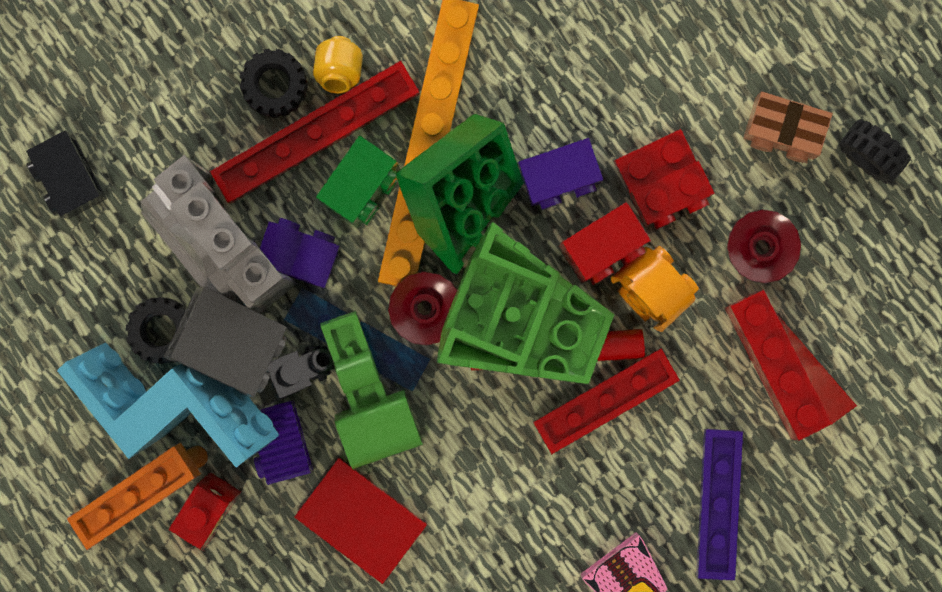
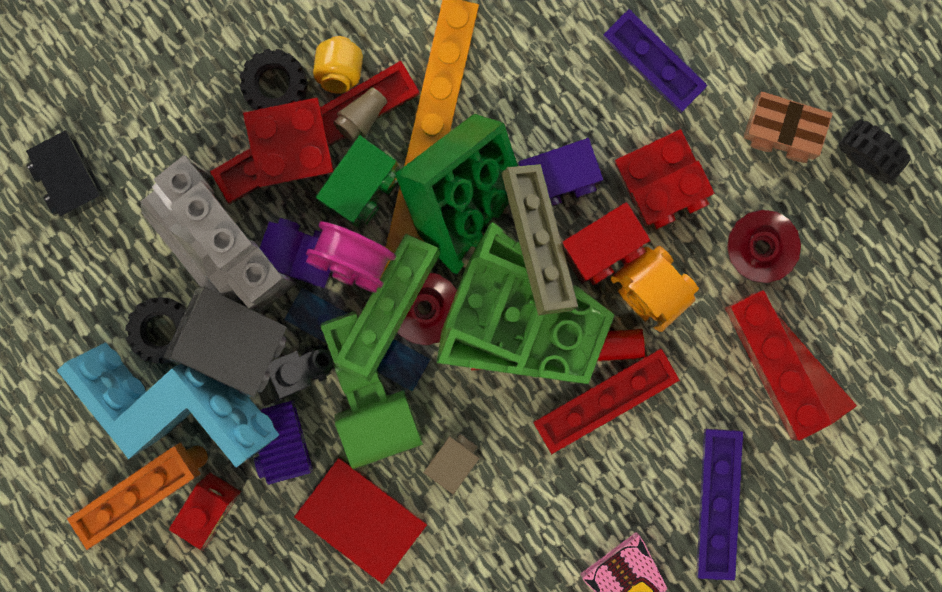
(288, 142): none -> red brick
(349, 256): none -> dark pink wheel
(360, 115): none -> dark tan cone
(387, 308): none -> bright green plate
(453, 462): none -> dark tan brick
(539, 239): none -> olive plate
(654, 61): none -> dark purple plate

